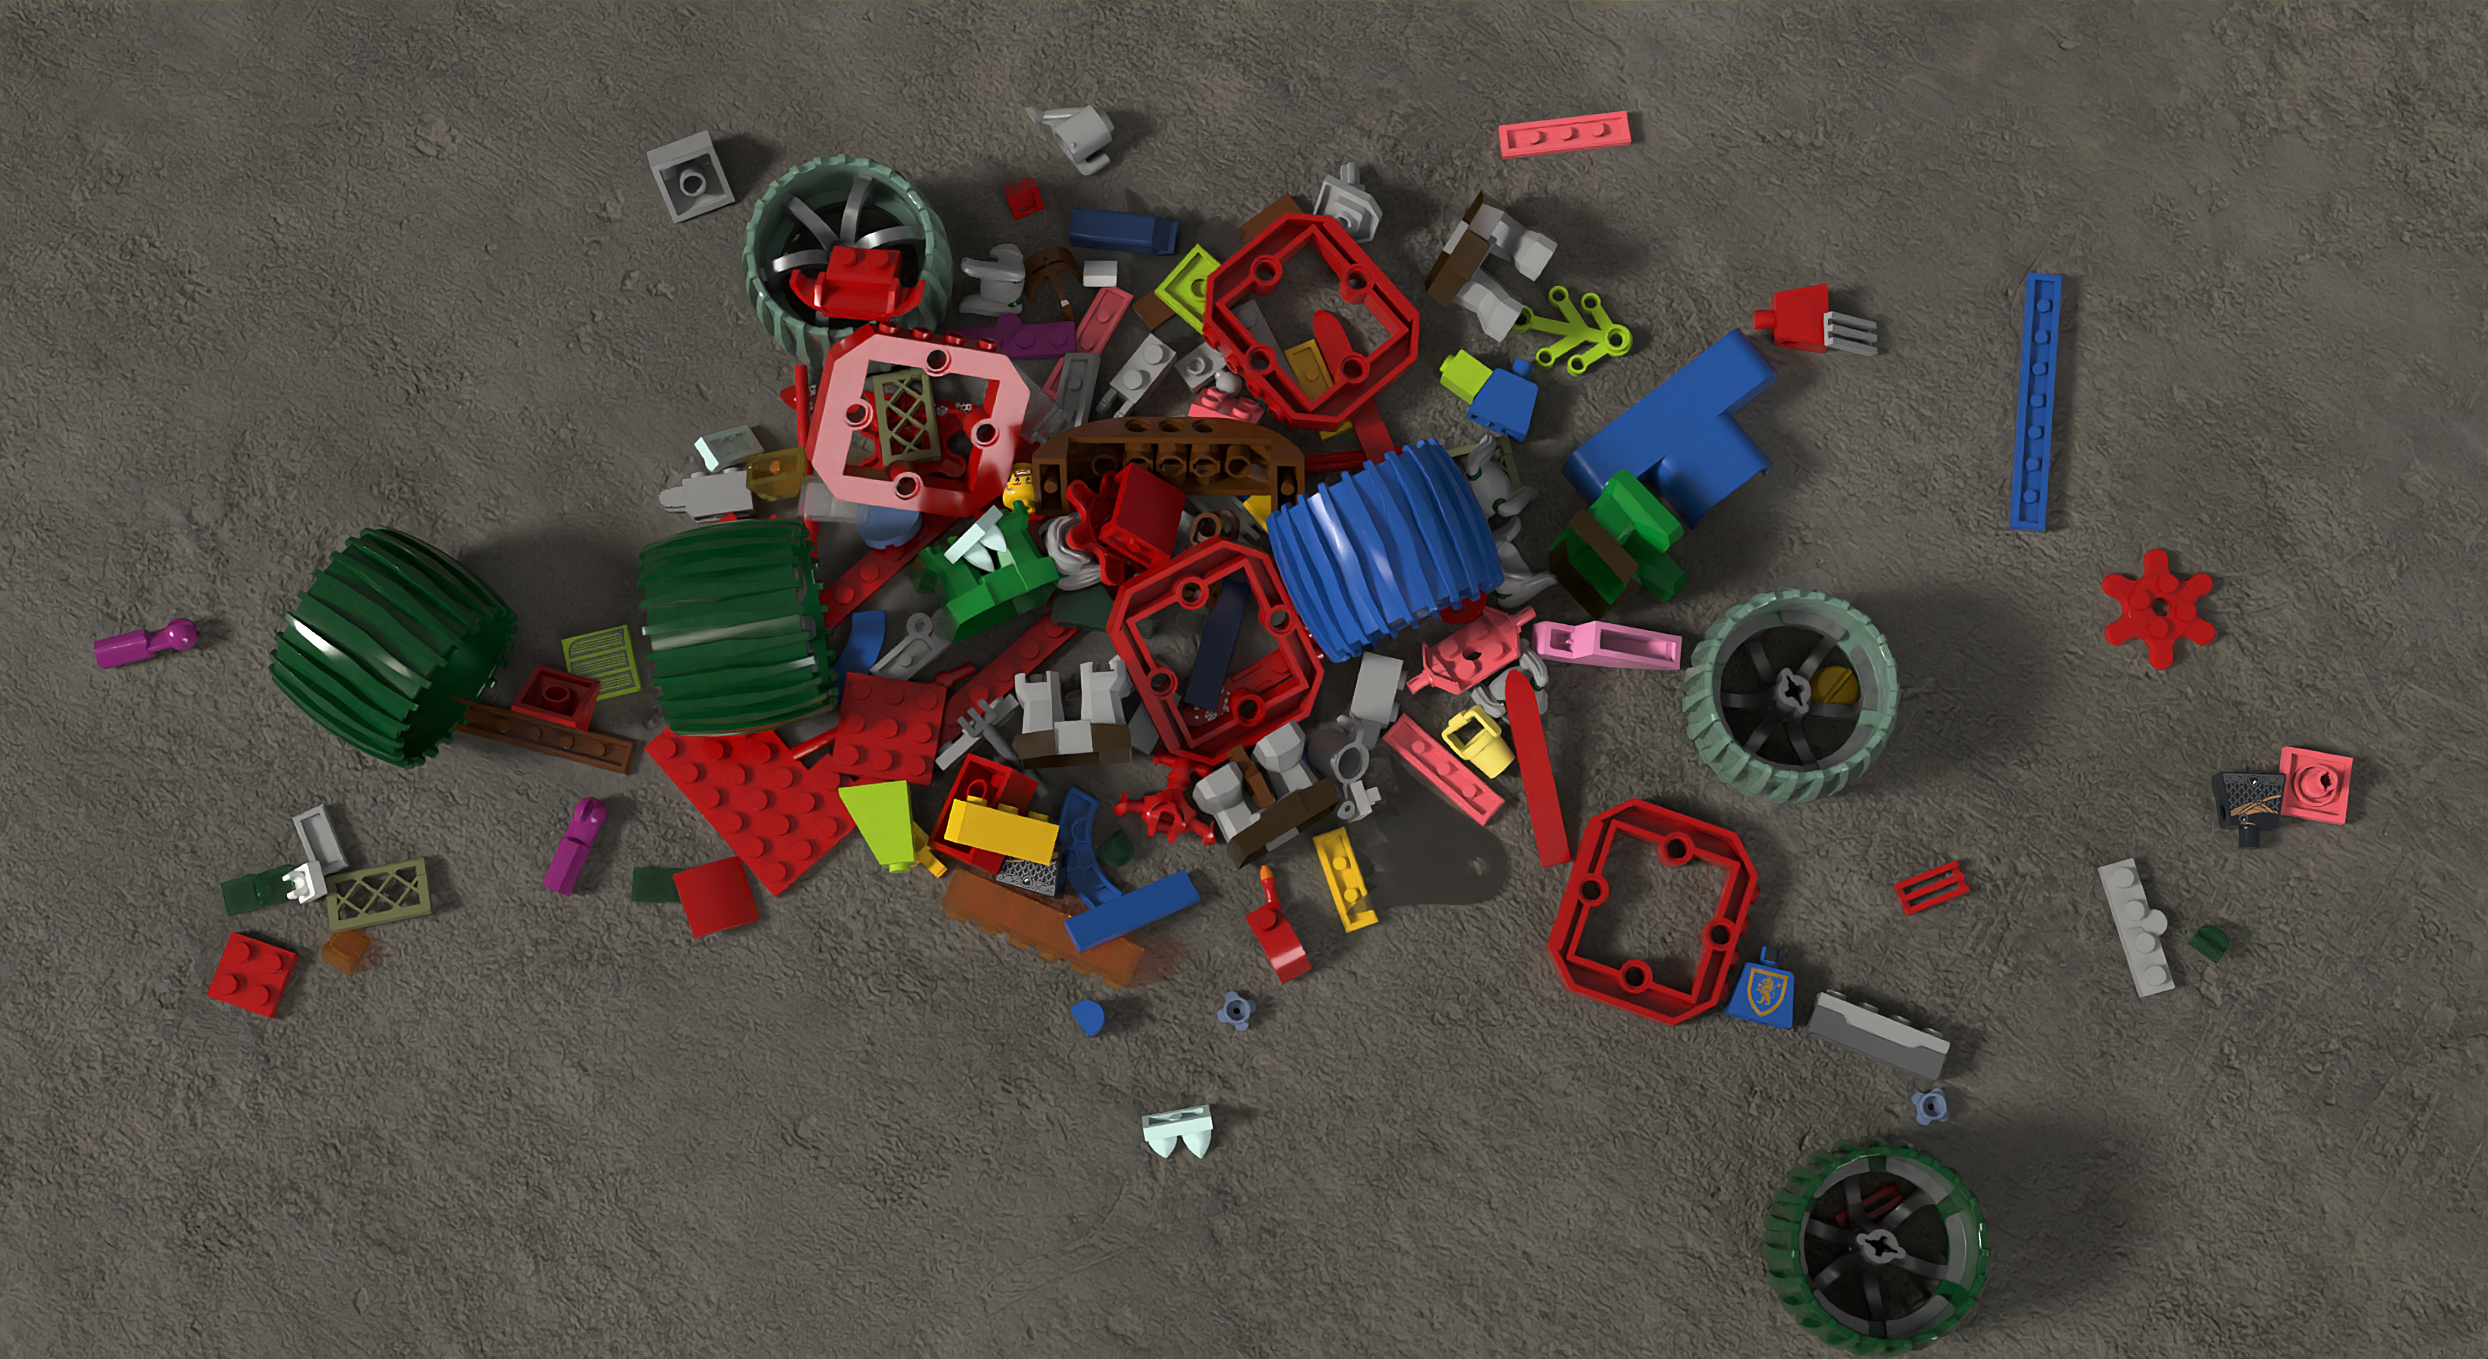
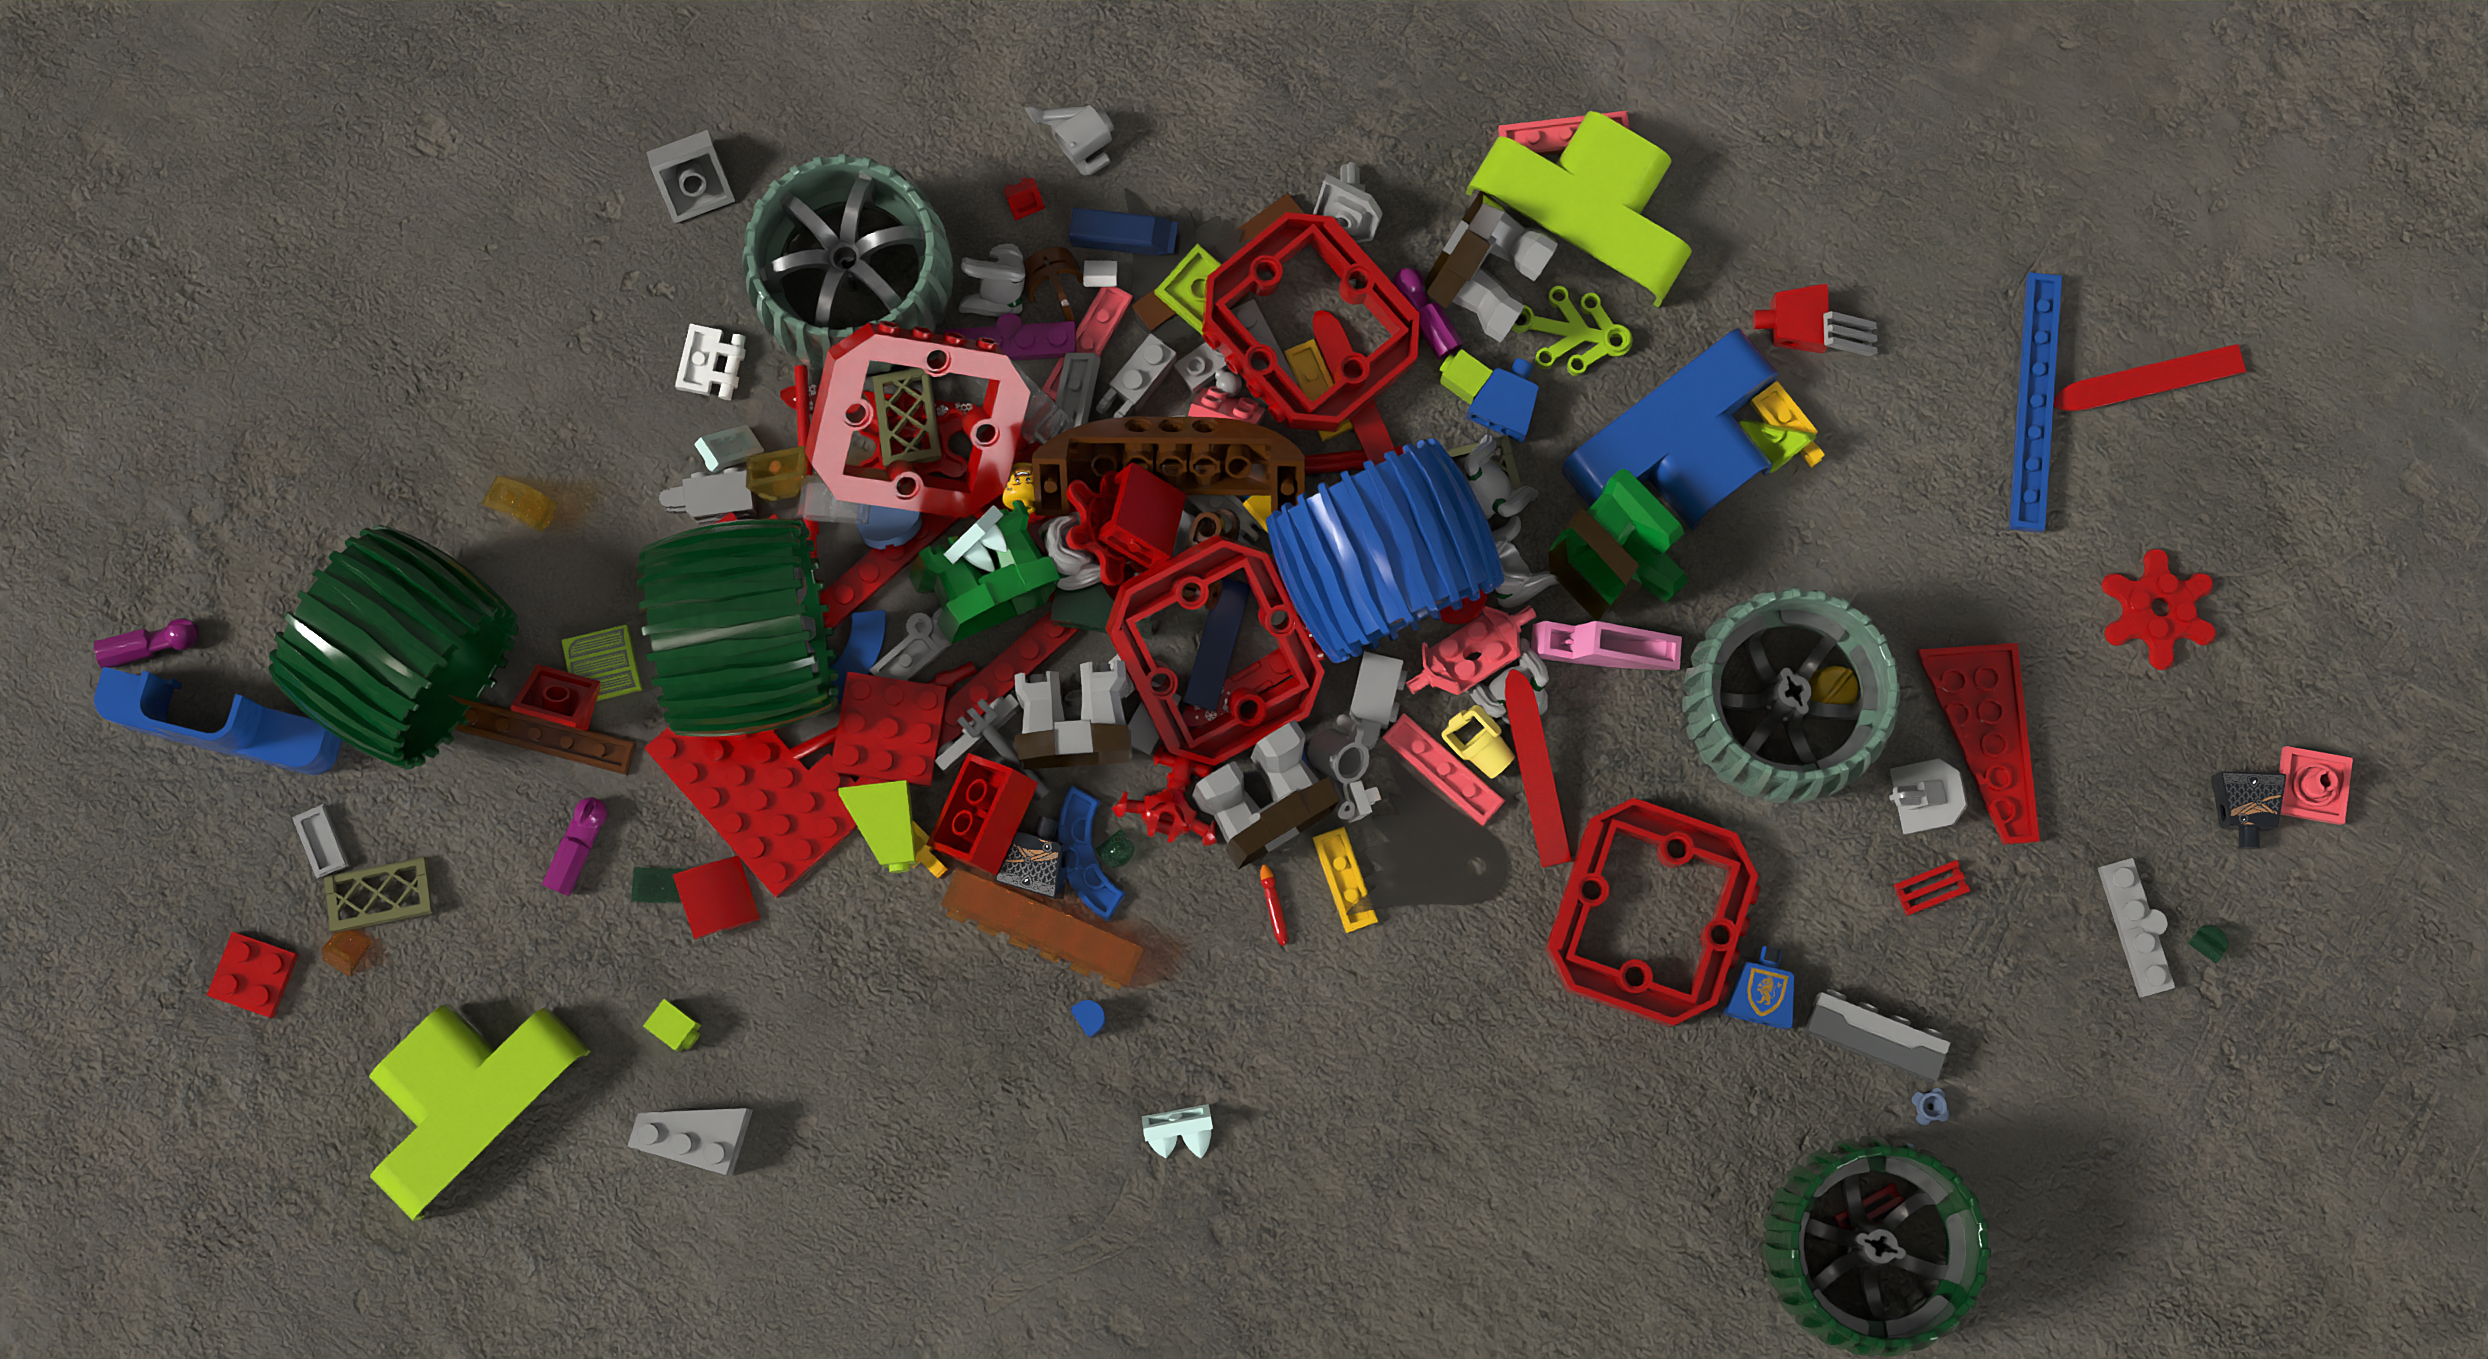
(250, 731): none -> blue piece
(257, 890): clear green slope -> none
(308, 882): white tile -> none
(462, 1095): none -> lime piece
(520, 503): none -> clear yellow slope
(673, 1026): none -> lime brick
(693, 1137): none -> light grey wedge
(700, 361): none -> white plate
(859, 286): red plate -> none
(1002, 830): yellow brick -> none
(1131, 911): blue tile -> none
(1239, 1020): sand blue plate -> none
(1252, 778): reddish brown tile -> none
(1278, 942): red brick -> none
(1432, 320): none -> magenta piece
(1592, 198): none -> lime piece
(1777, 442): none -> lime tile
(1780, 410): none -> yellow plate
(1928, 795): none -> light grey piece
(1987, 716): none -> red wing
(2151, 379): none -> red piece

